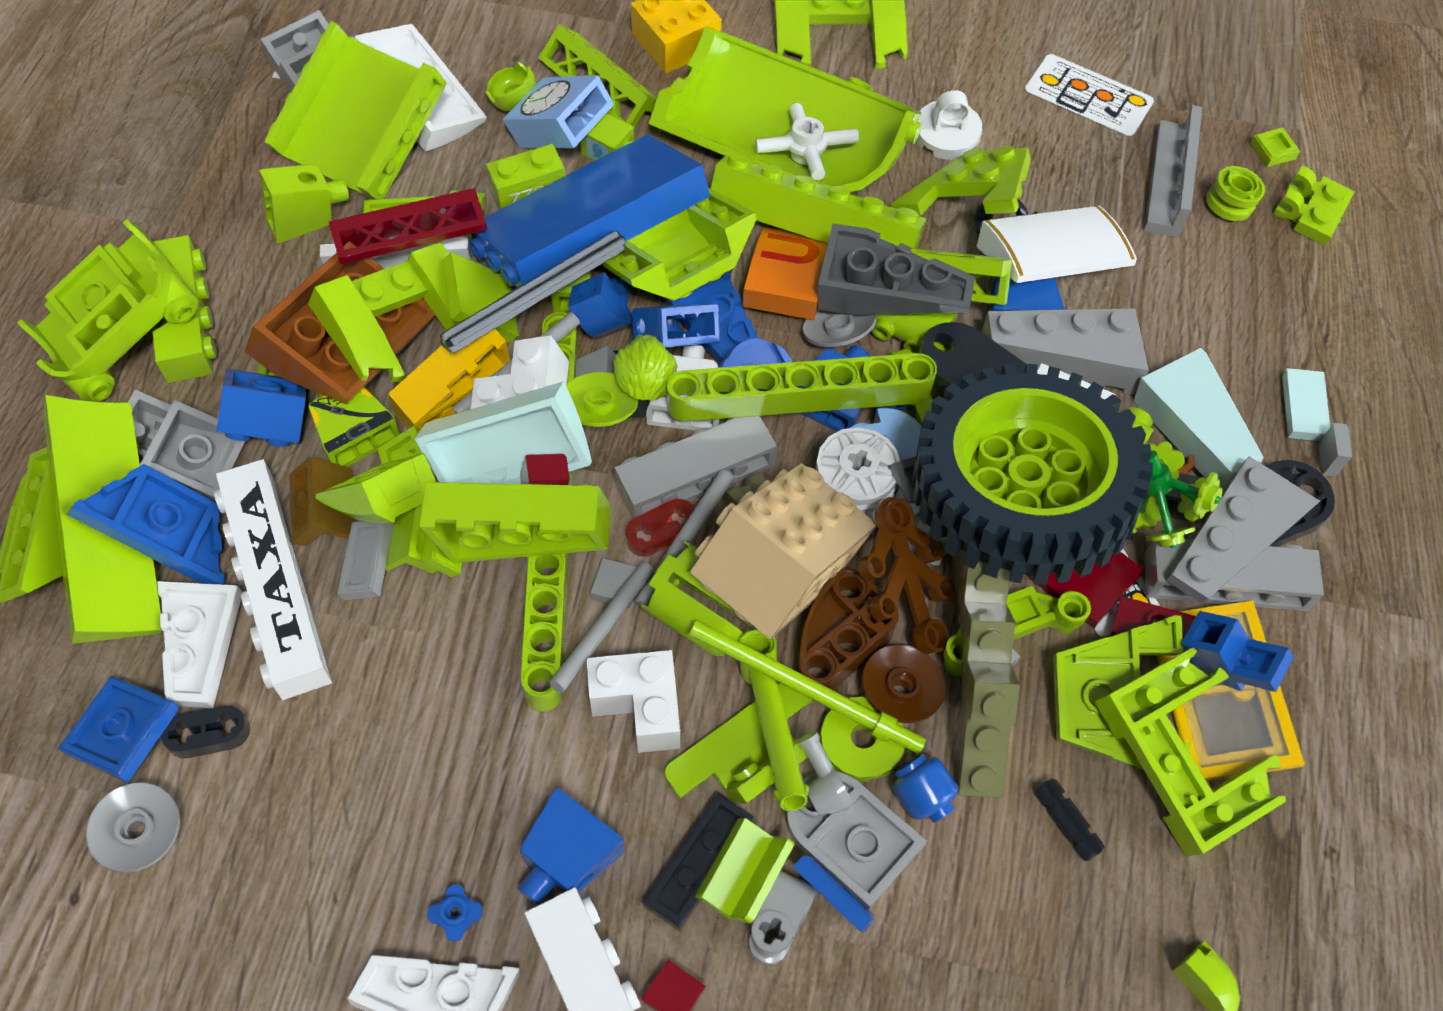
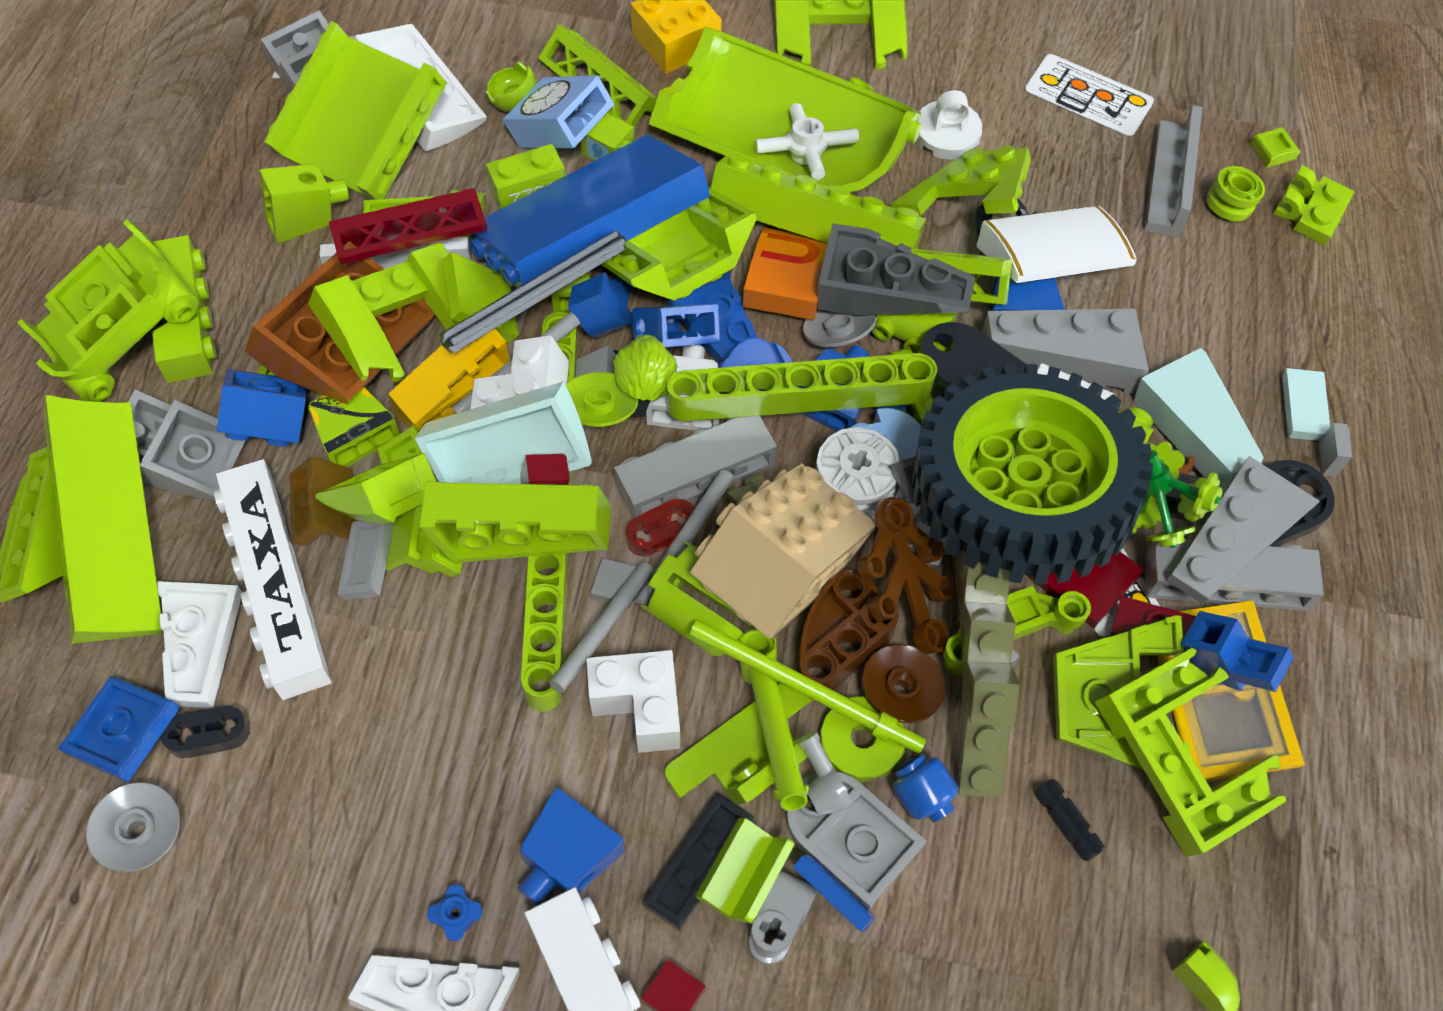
(158, 521): blue wing -> none

